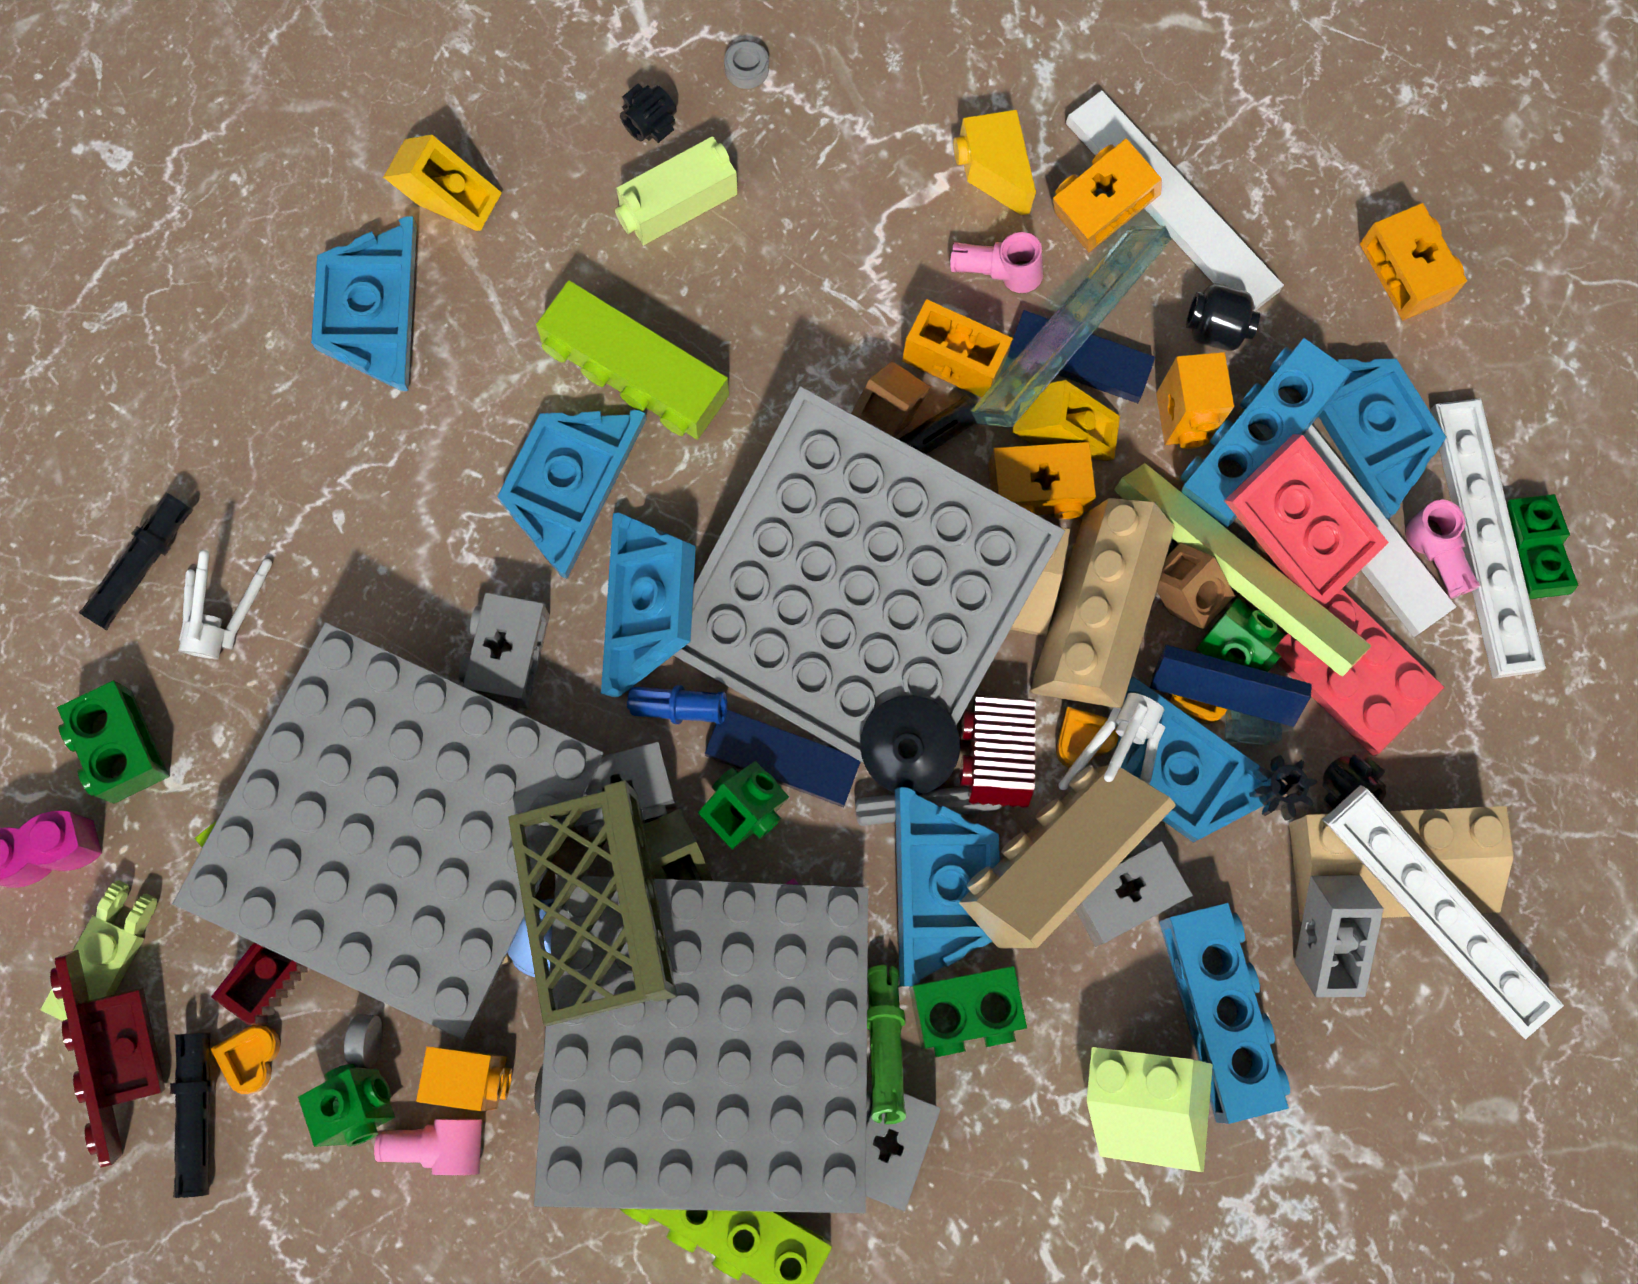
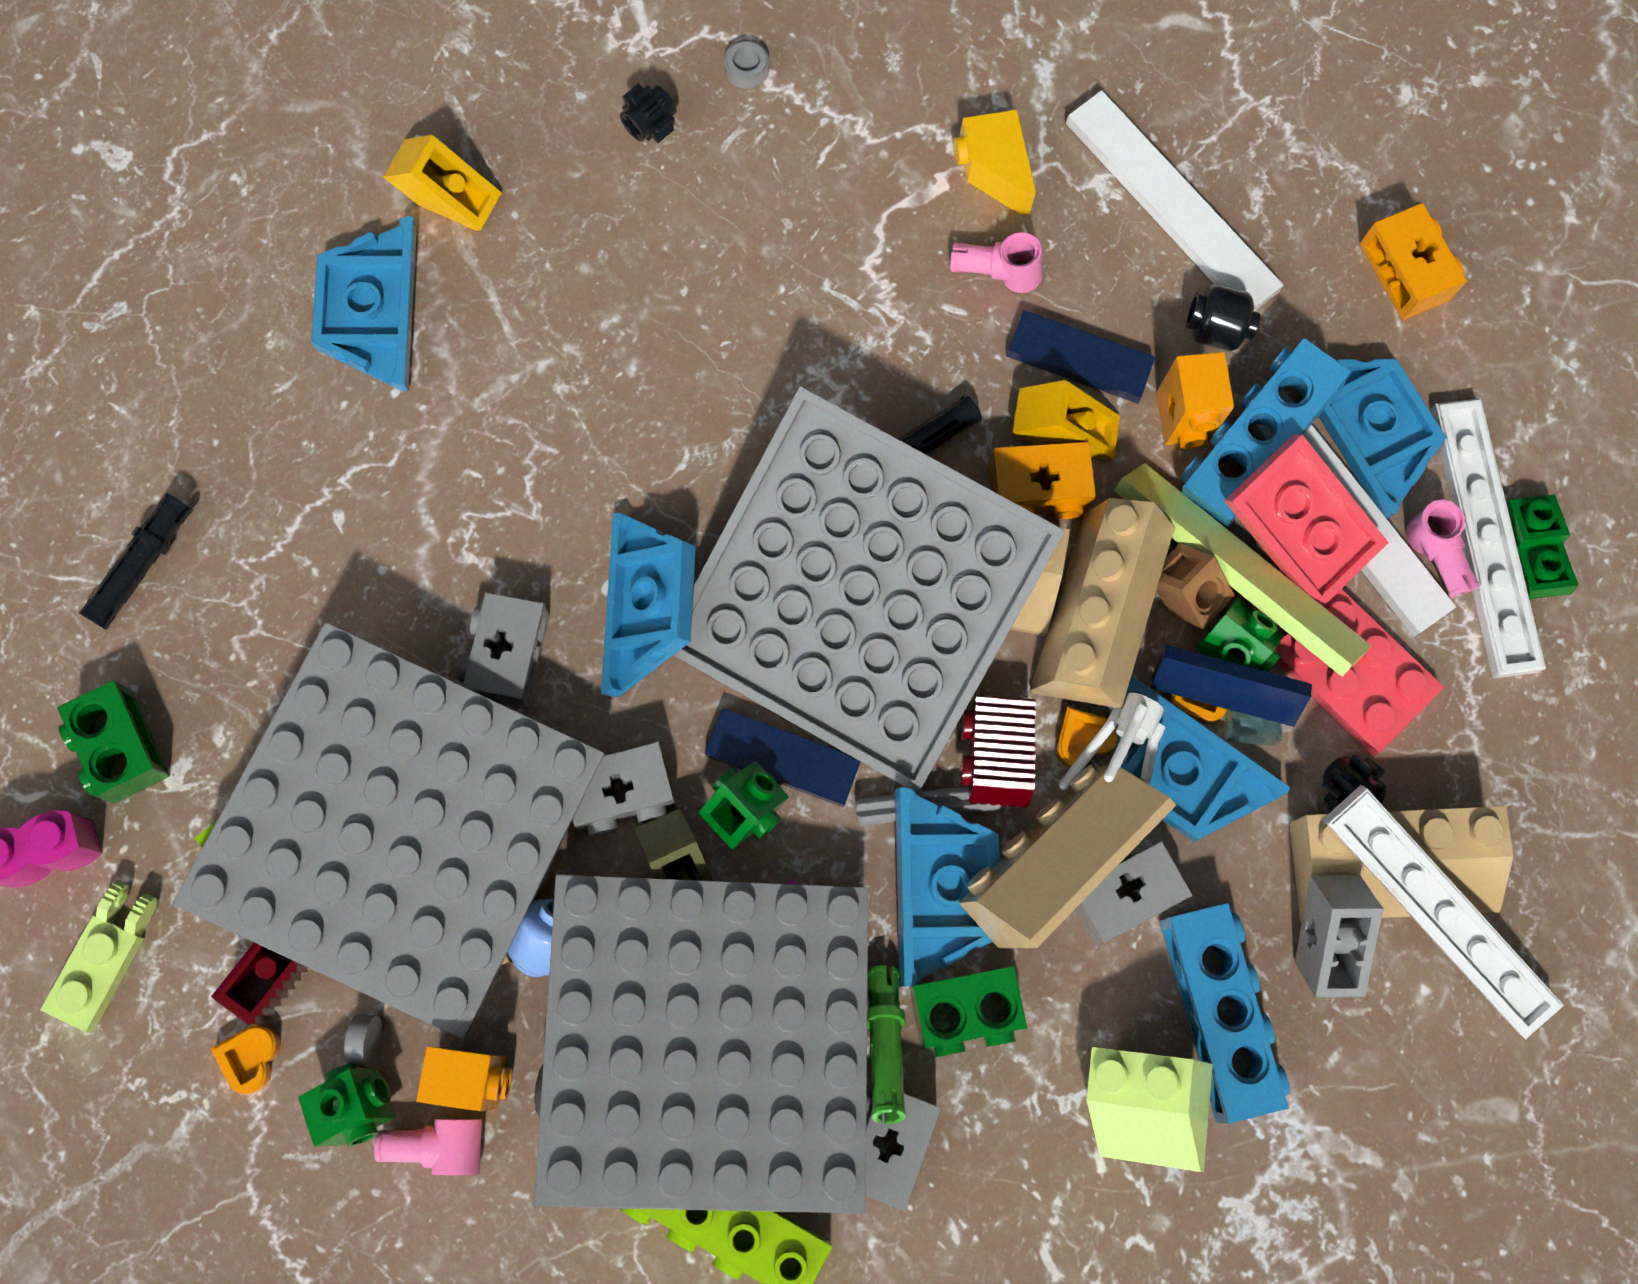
(111, 1050): dark red bracket -> none
(192, 1114): black pin -> none
(202, 633): white plant -> none
(566, 479): dark azure wing -> none
(632, 360): lime brick -> none
(636, 895): olive fence -> none
(676, 191): yellowish green brick -> none
(677, 704): blue axle -> none
(891, 399): medium nougat brick -> none
(916, 720): black dish -> none
(956, 348): light orange brick -> none
(1070, 326): clear light blue tile -> none
(1098, 217): light orange brick -> none
(1296, 788): black gear -> none

